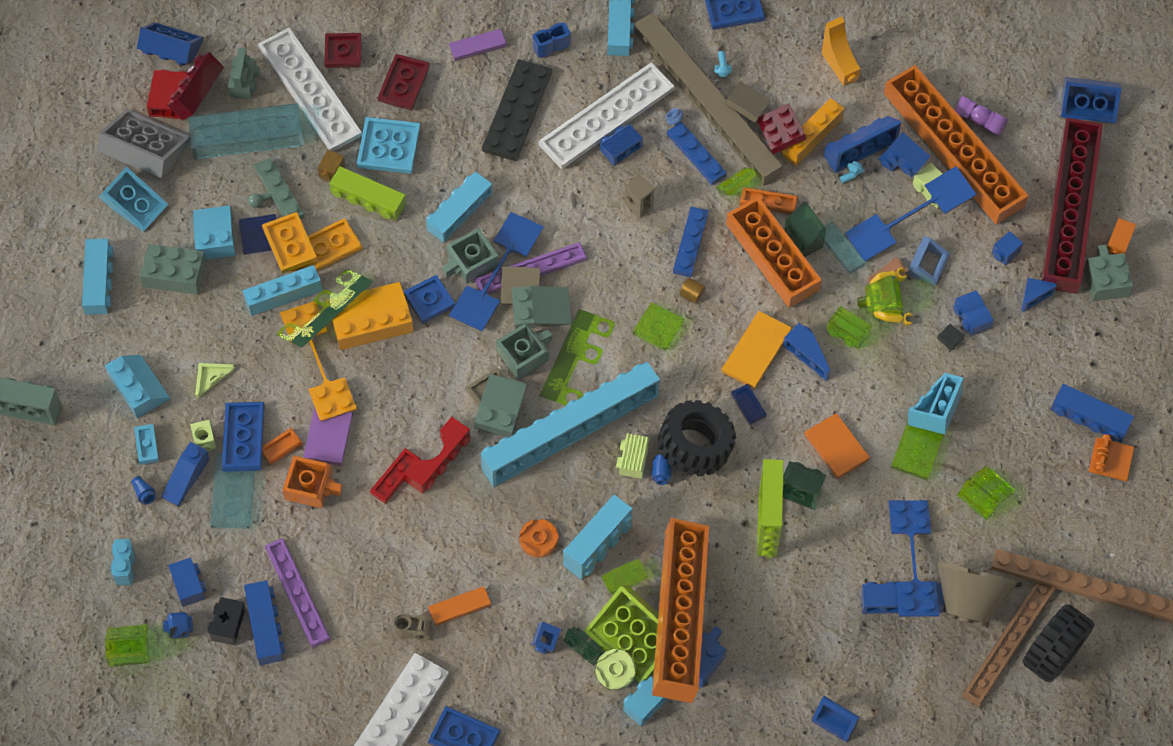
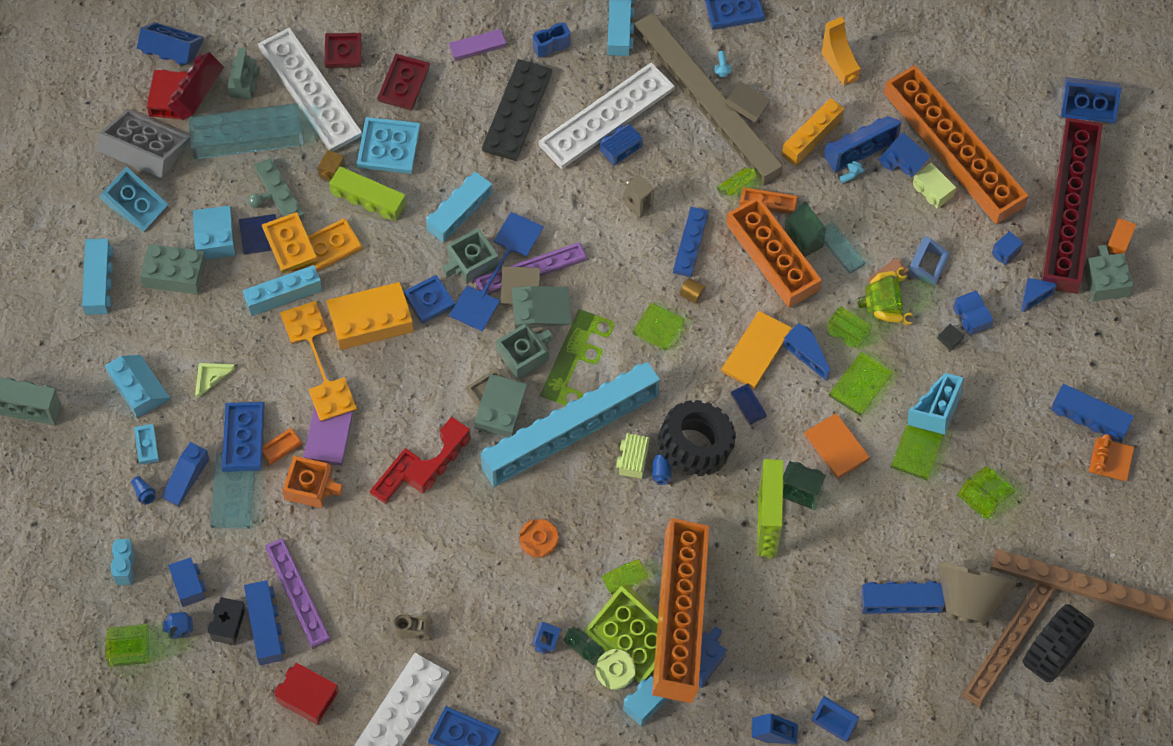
(203, 429): yellowish green brick -> none
(306, 693): none -> red brick
(331, 309): piece -> none
(459, 606): orange tile -> none
(598, 537): medium azure brick -> none
(674, 116): medium blue plate -> none
(696, 153): blue plate -> none
(774, 729): none -> blue slope
(781, 128): dark red plate -> none
(860, 383): none -> clear neon green tile
(913, 597): blue hinge -> none
(946, 191): blue hinge -> none
(981, 116): medium lavender piece -> none

